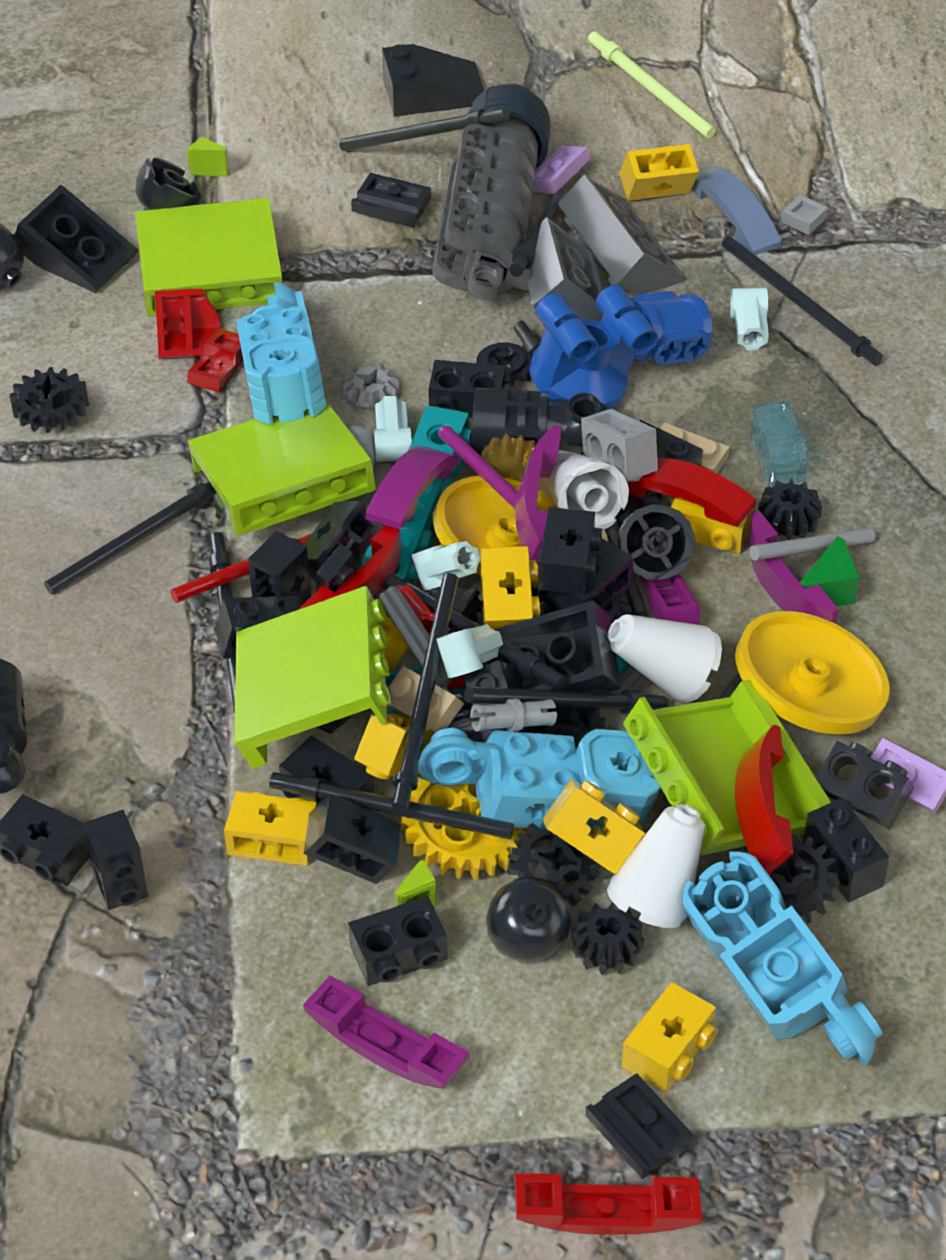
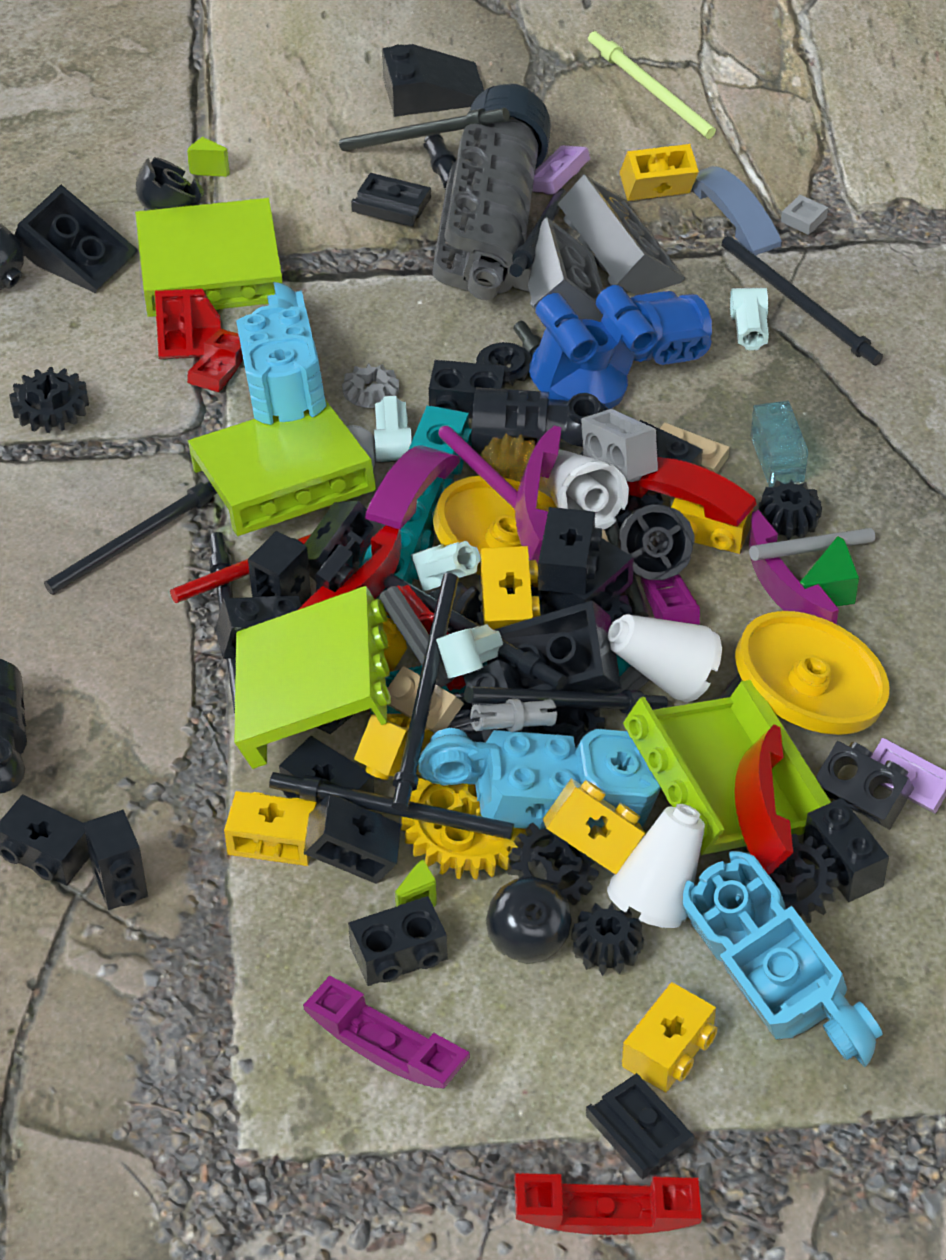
(440, 156): none -> black pin

